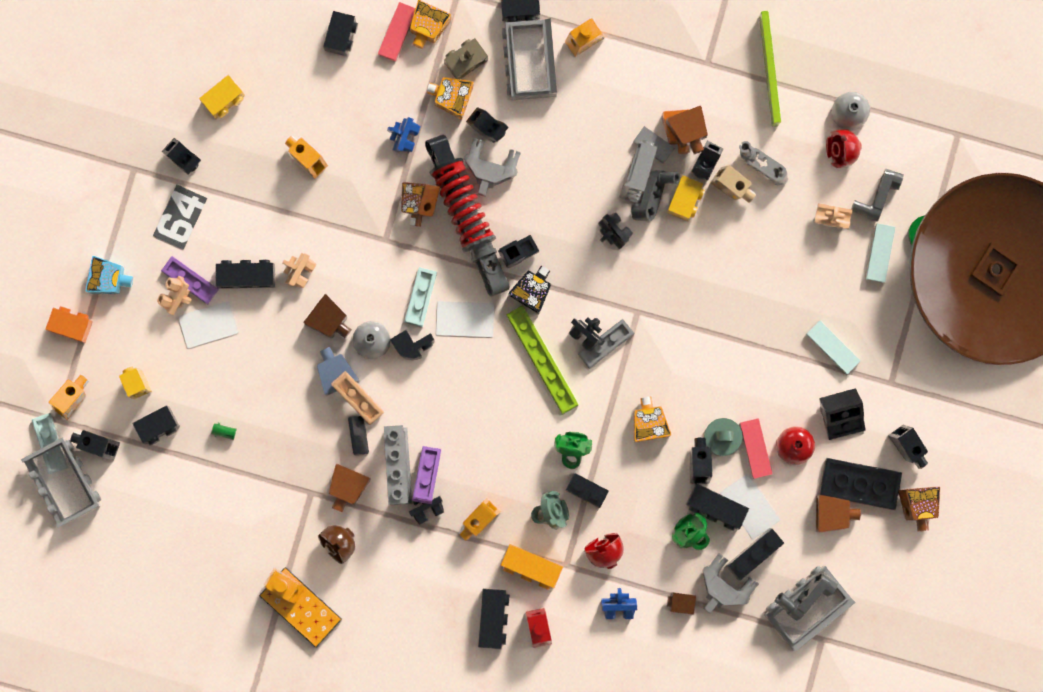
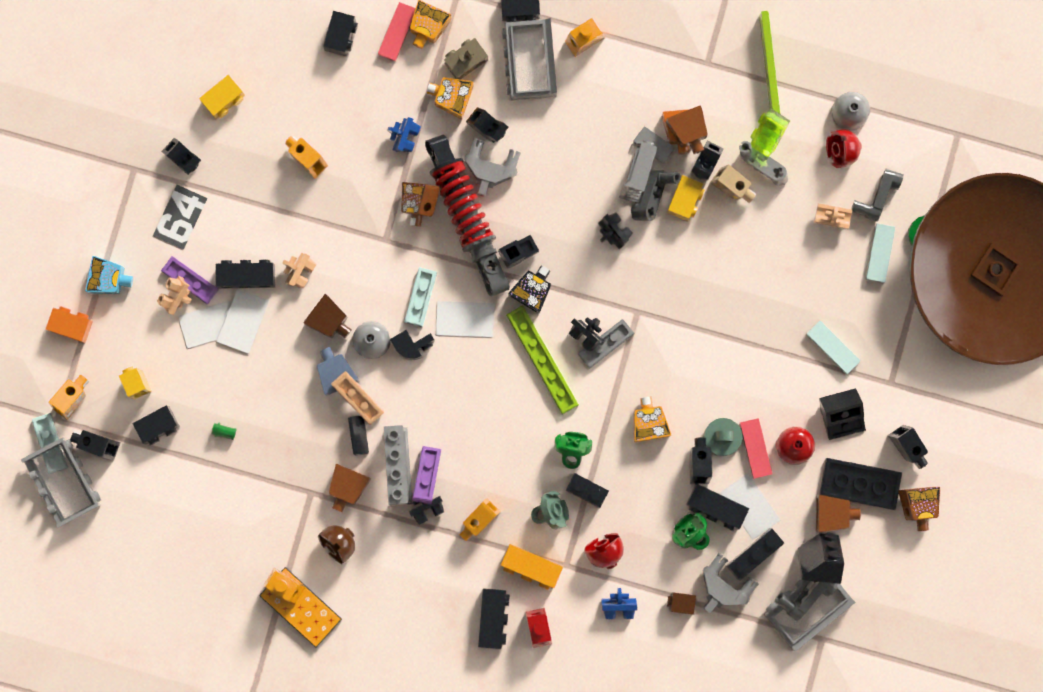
(243, 321): none -> white sticker
(769, 132): none -> clear neon green brick
(822, 559): none -> black slope

